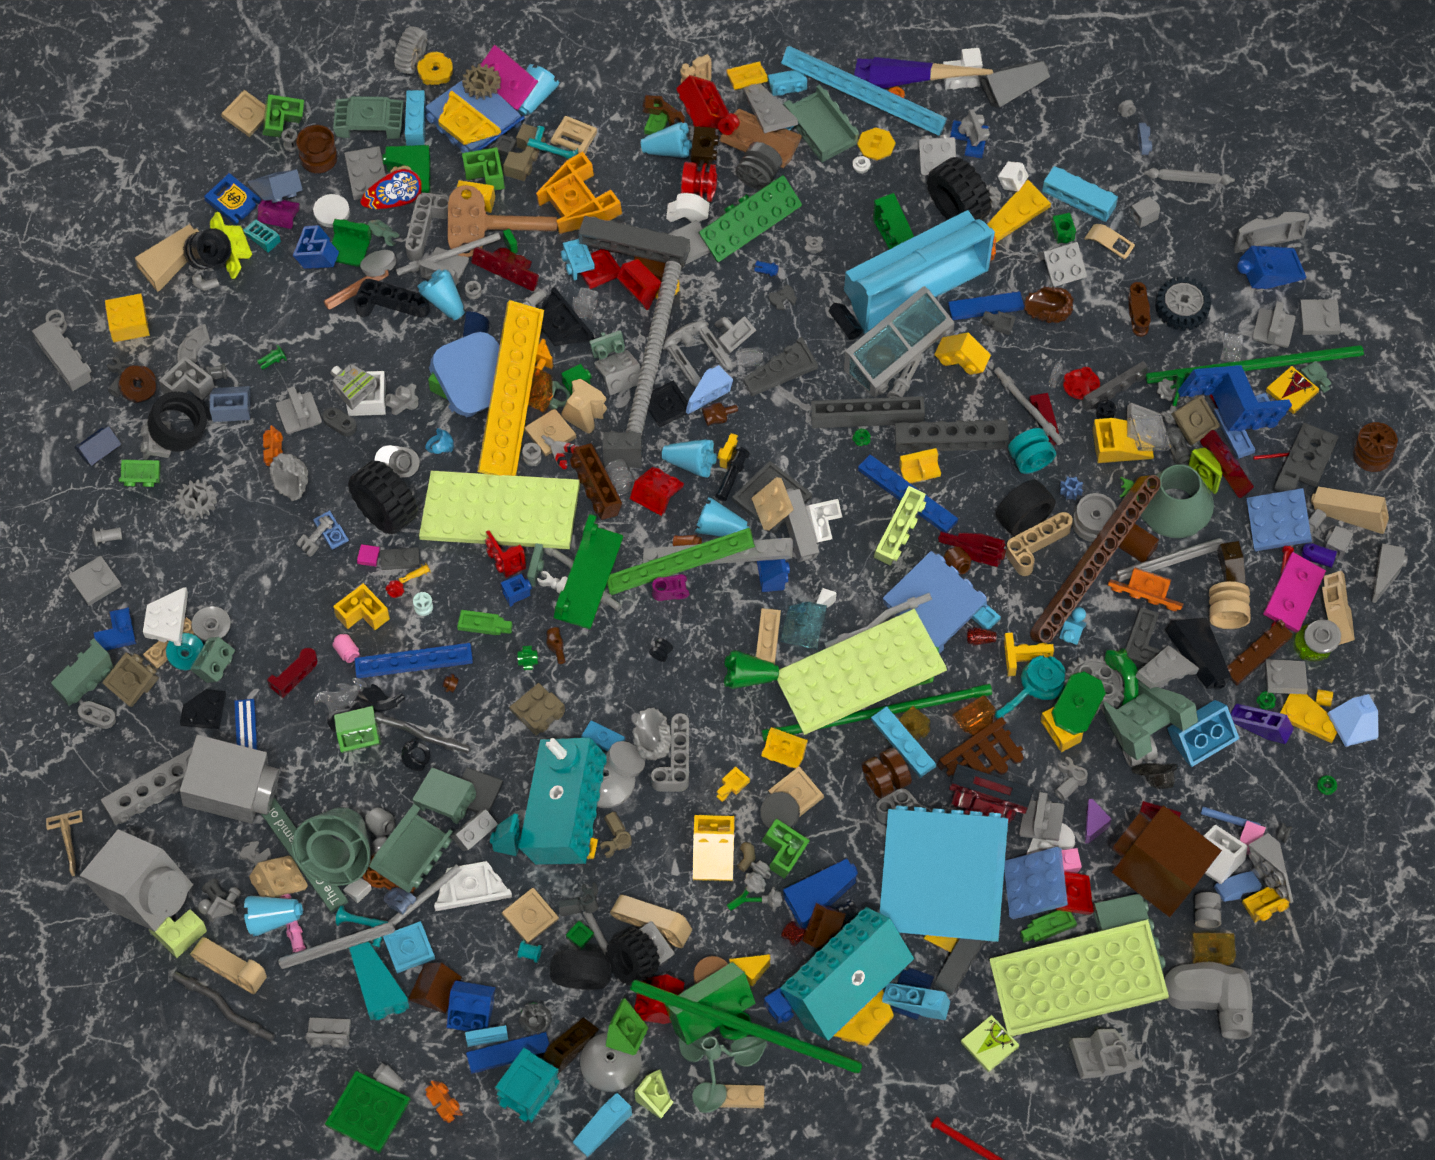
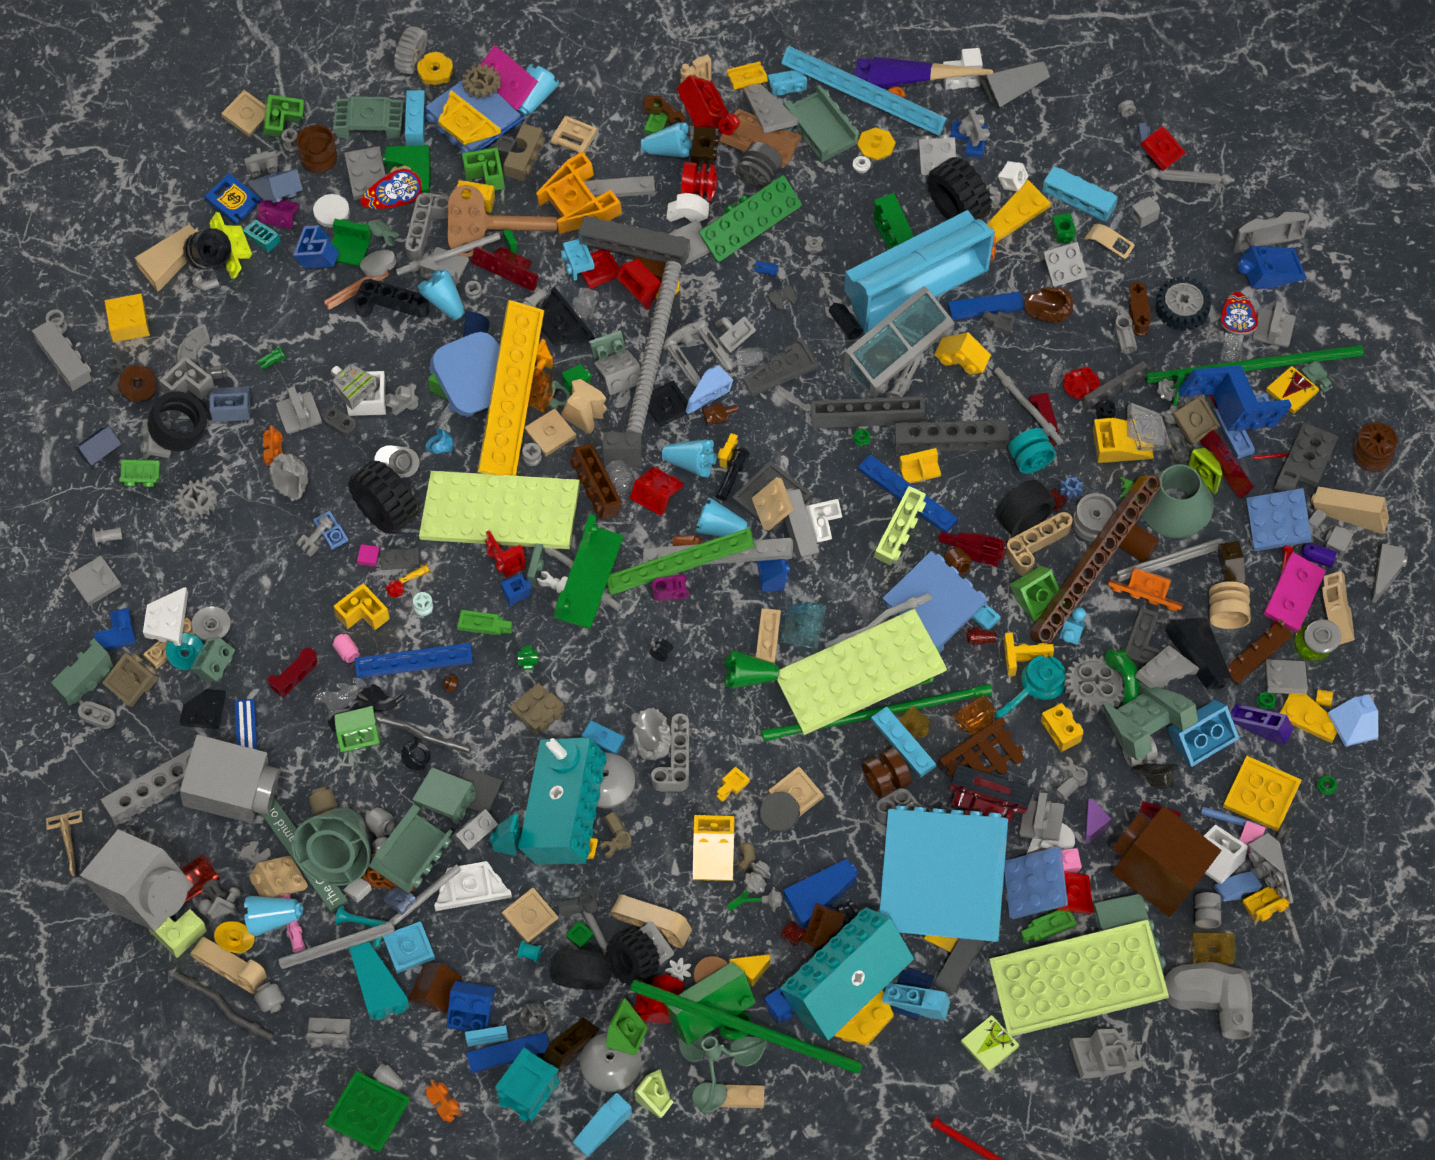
(198, 872): none -> clear red brick
(233, 937): none -> yellow dish
(261, 161): none -> light grey hips
(269, 998): none -> light grey head
(322, 800): none -> dark tan head
(536, 143): teal piece -> none
(555, 643): reddish brown piece -> none
(557, 450): piece -> none
(623, 186): none -> light grey plate
(625, 759): light grey tile -> none
(679, 973): none -> white plant
(784, 748): yellow bracket -> none
(788, 845): bright green brick -> none
(826, 597): white slope -> none
(1035, 591): none -> bright green slope
(1060, 499): none -> clear red wheel
(1078, 703): green shield -> none
(1125, 334): none -> light grey piece
(1163, 148): none -> red plate
(1239, 315): none -> shield
(1262, 793): none -> yellow plate
(1319, 317): light grey plate -> none

